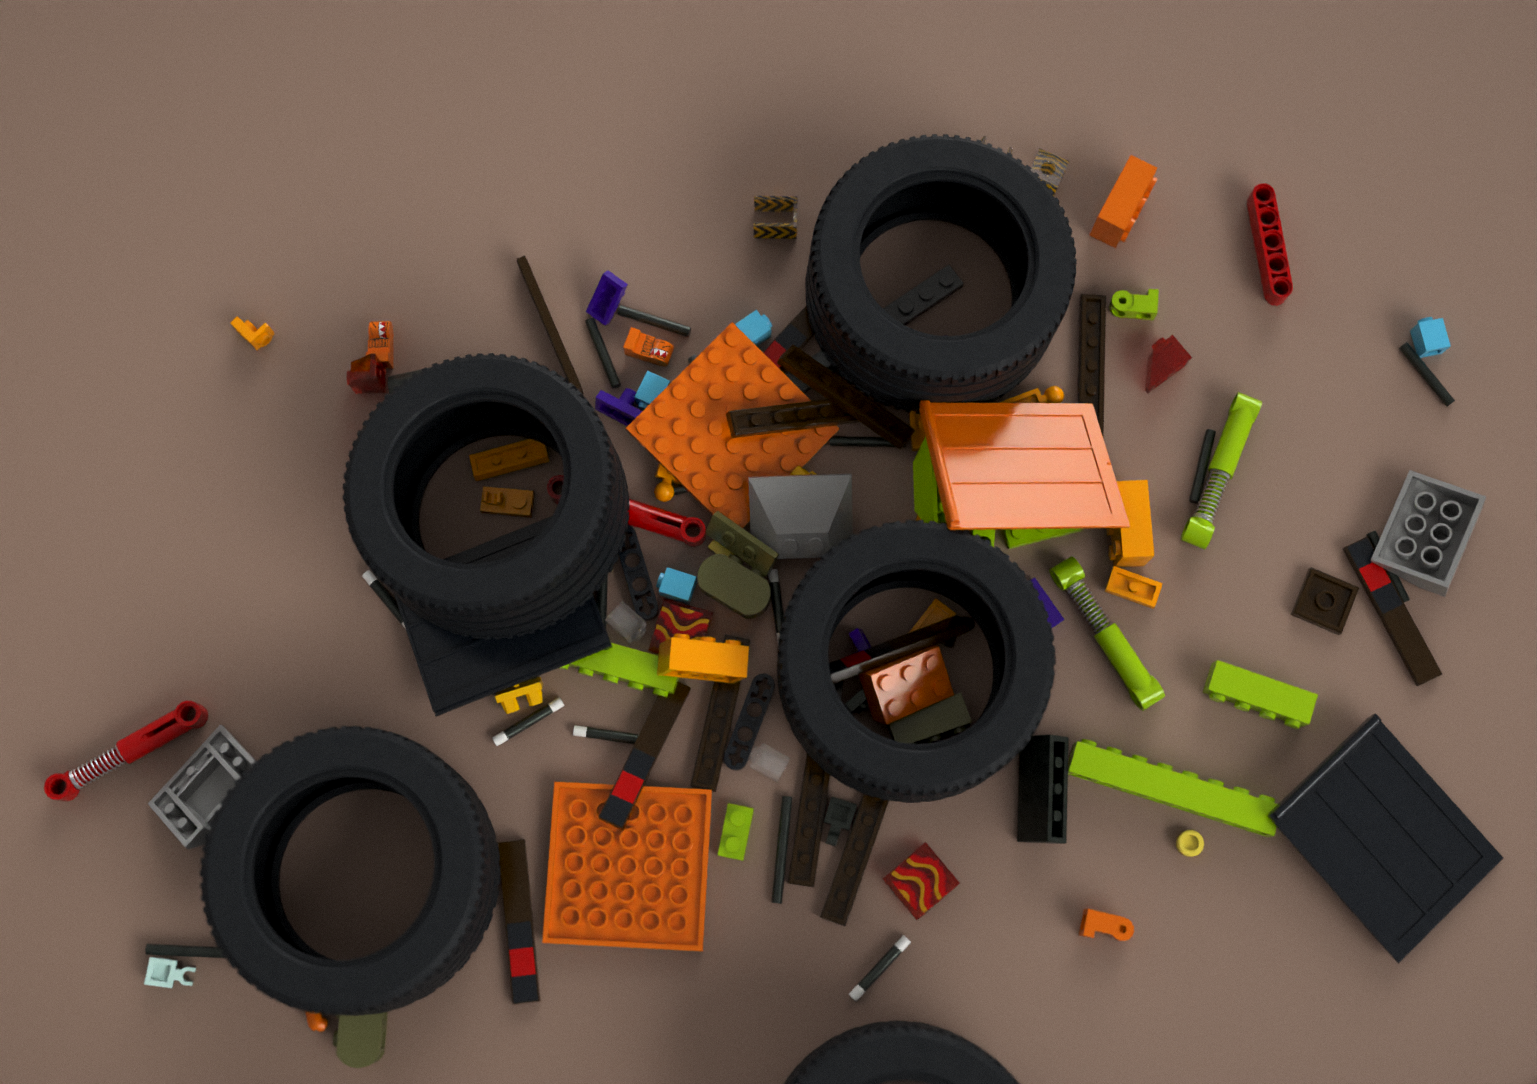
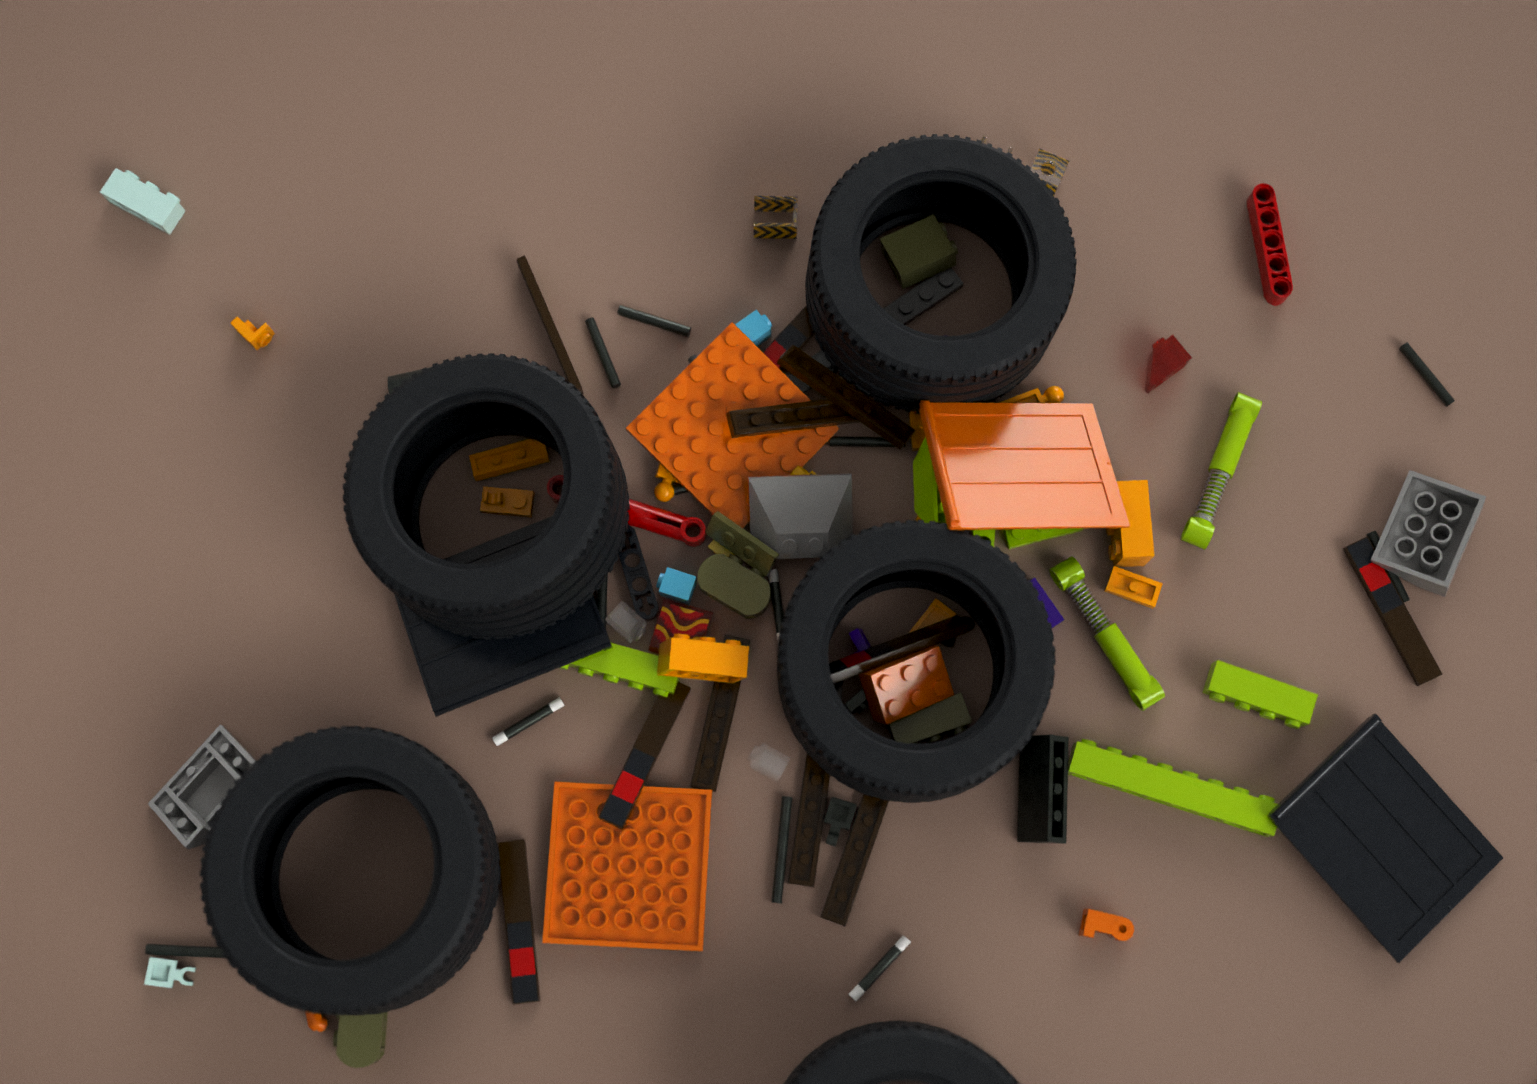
(128, 750): red piece -> none
(143, 200): none -> light aqua brick
(367, 375): clear red slope -> none
(381, 342): orange leg -> none
(383, 594): pearl dark grey bar -> none
(531, 688): yellow hips -> none
(605, 734): pearl dark grey bar -> none
(606, 297): dark purple tile -> none
(618, 409): dark purple tile -> none
(648, 348): orange leg -> none
(649, 389): medium azure brick -> none
(735, 832): lime plate -> none
(753, 723): black beam -> none
(919, 251): none -> olive brick
(921, 881): slope -> none
(1092, 353): dark brown tile -> none
(1124, 202): orange brick -> none
(1135, 305): lime leg -> none
(1189, 843): light yellow tile -> none
(1202, 466): pearl dark grey bar -> none
(1325, 601): dark brown tile -> none
(1430, 337): medium azure brick -> none

